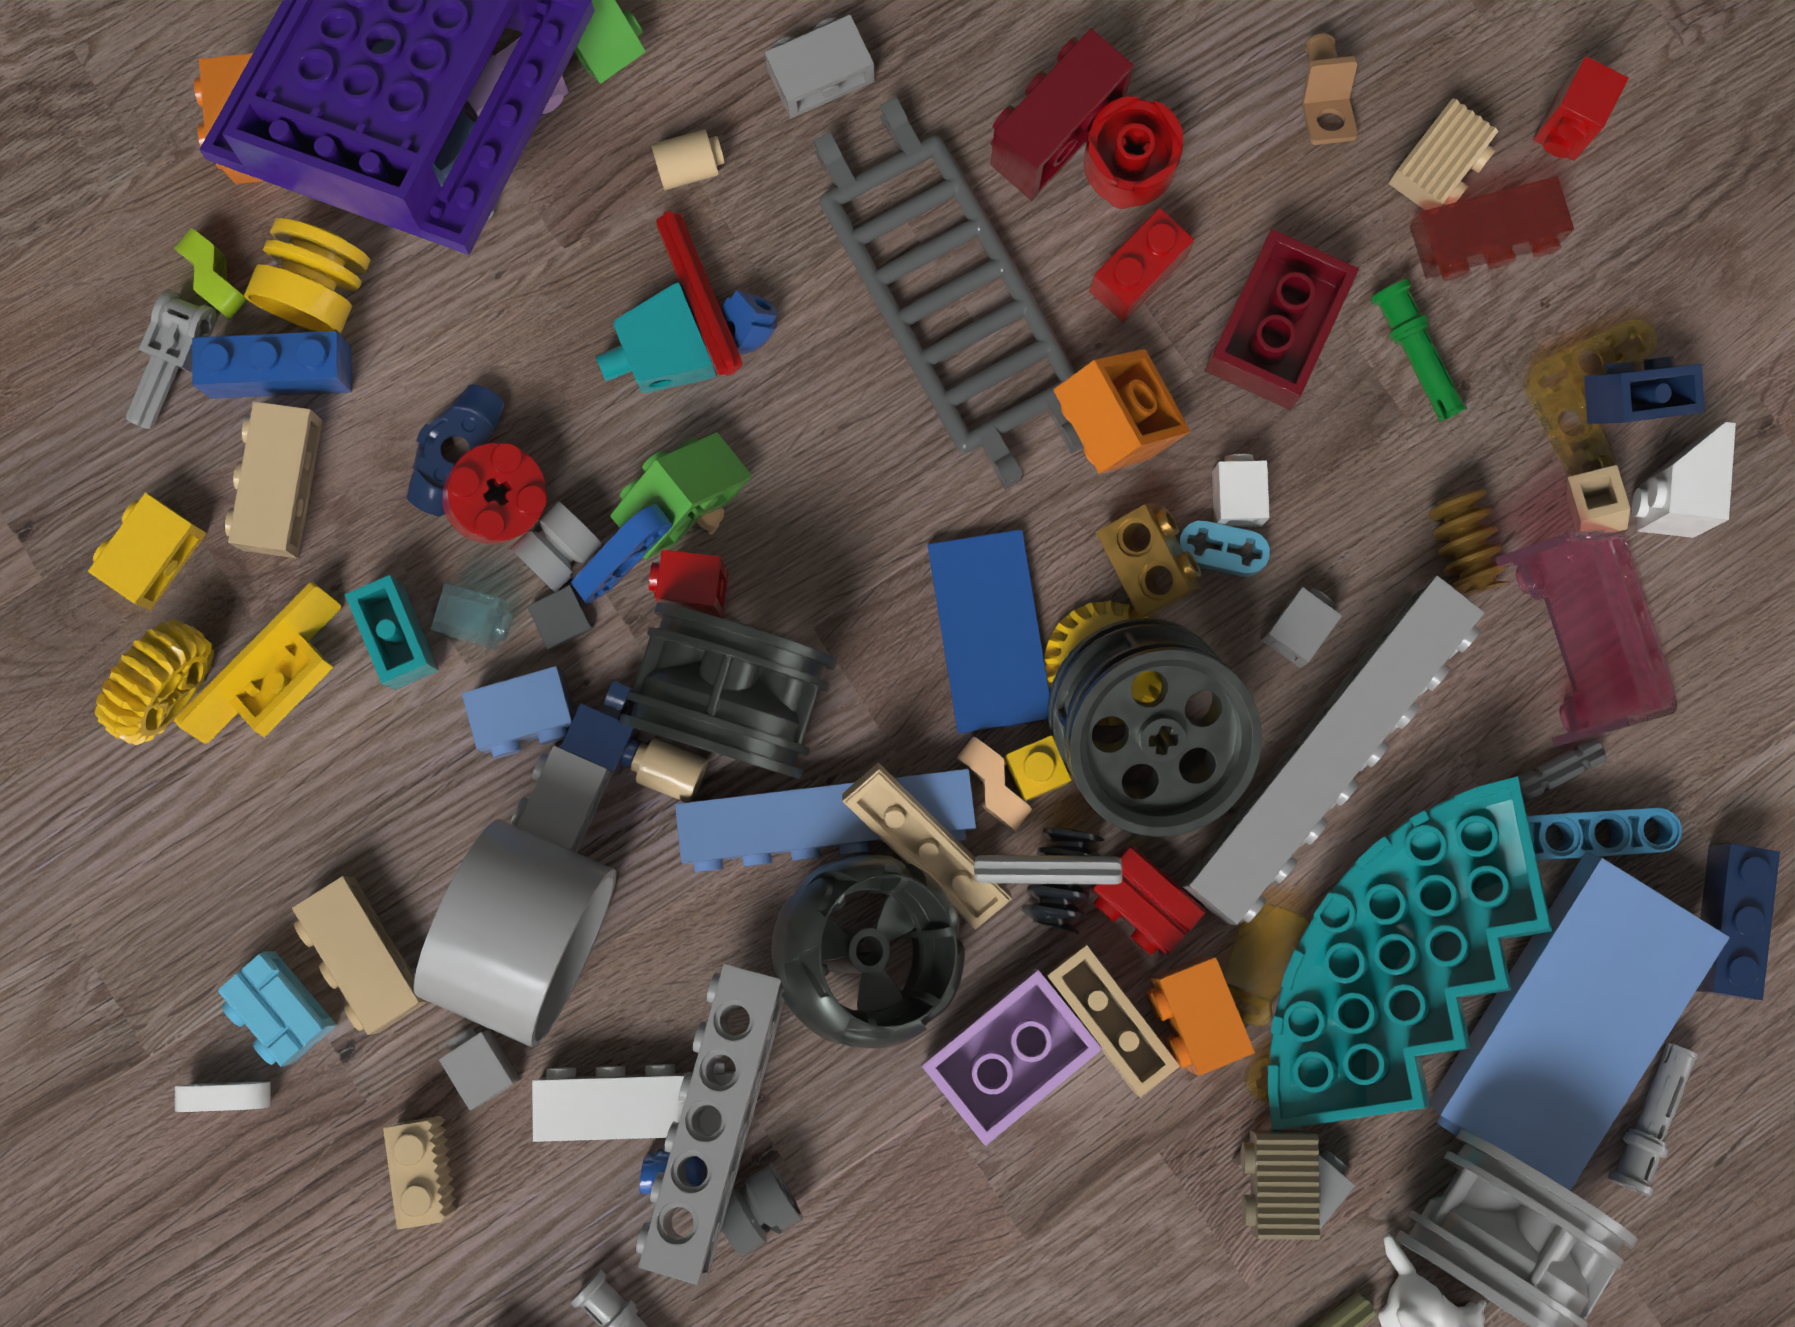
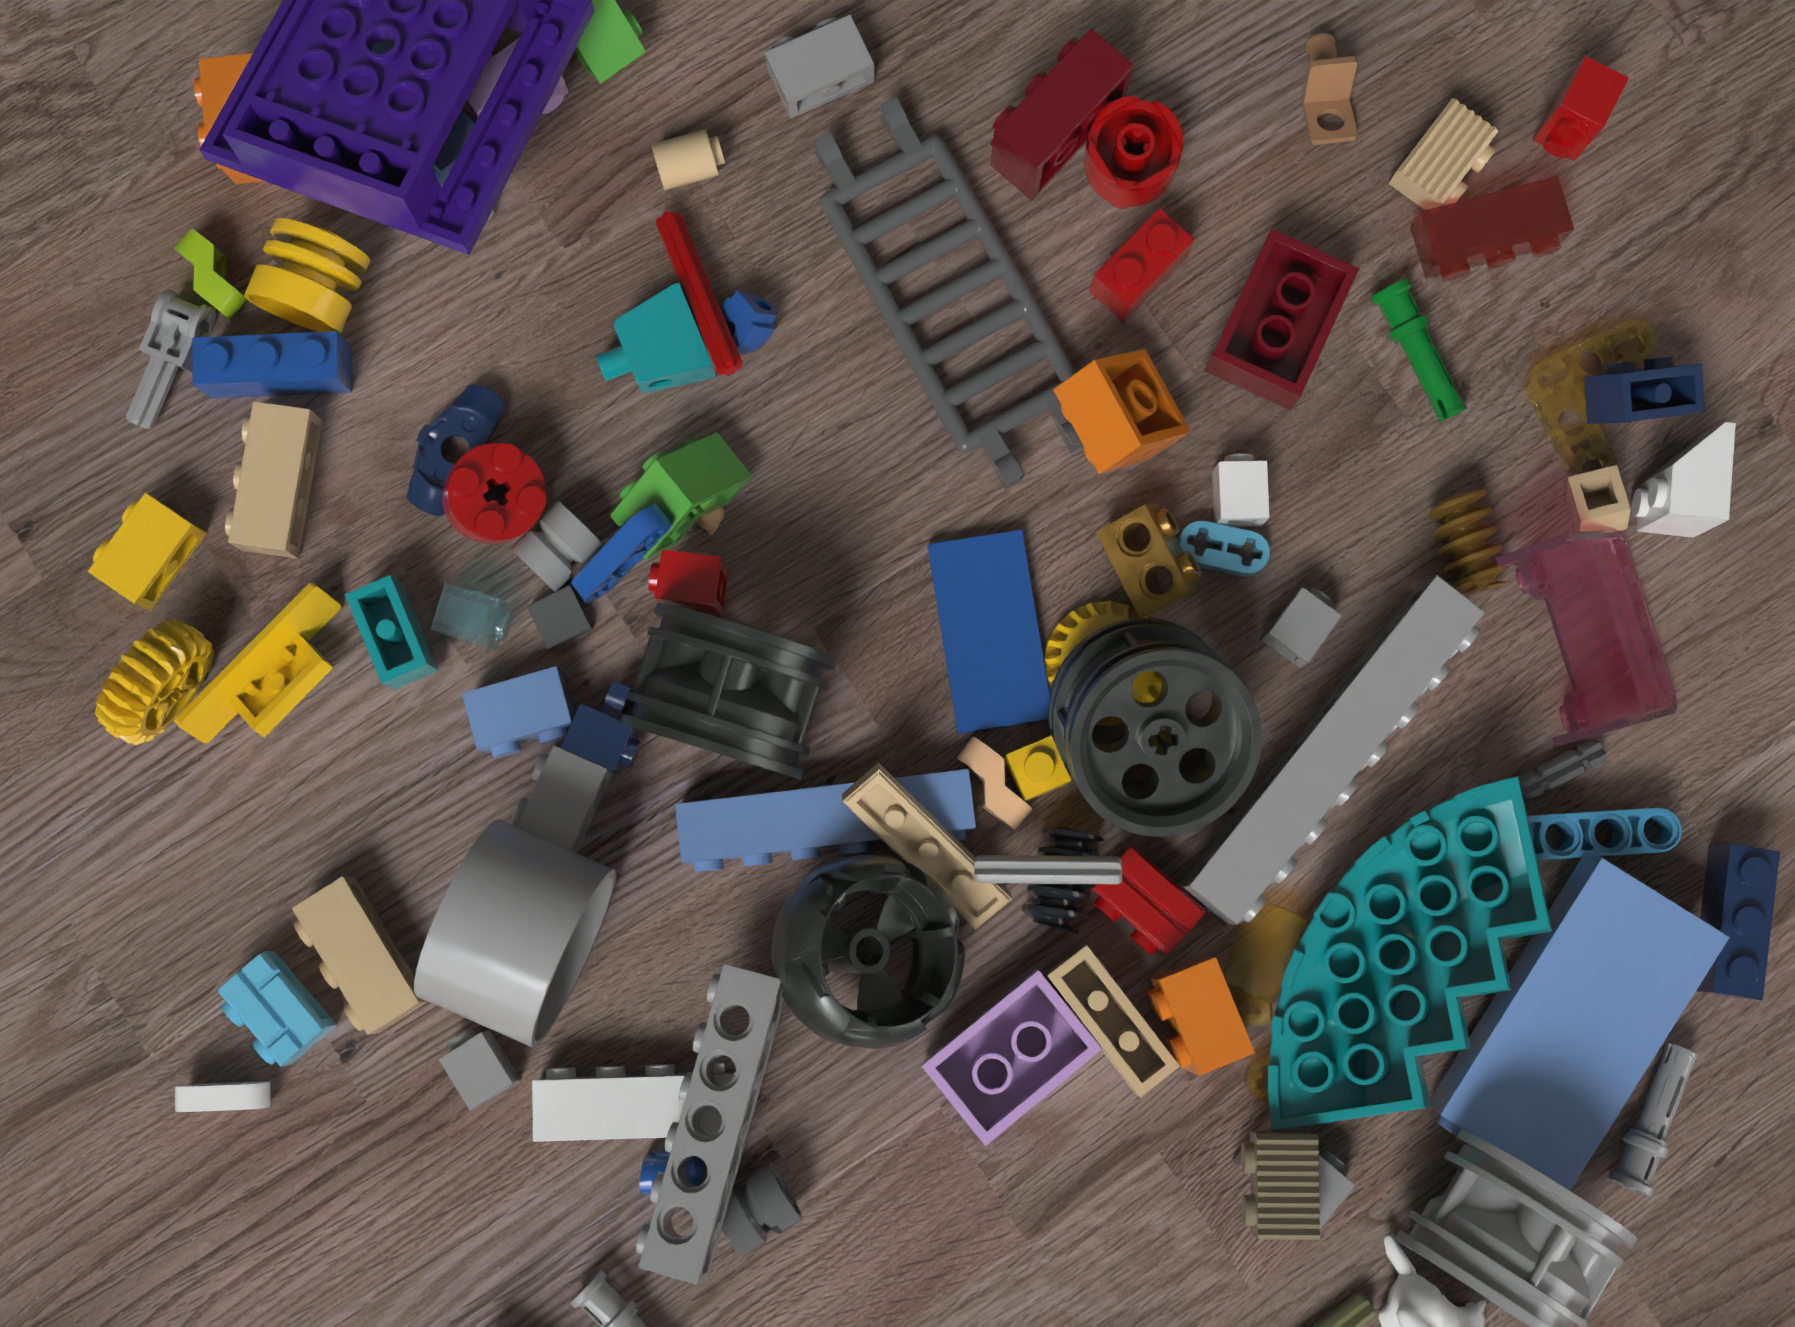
(419, 1172): tan brick -> none
(669, 769): tan brick -> none

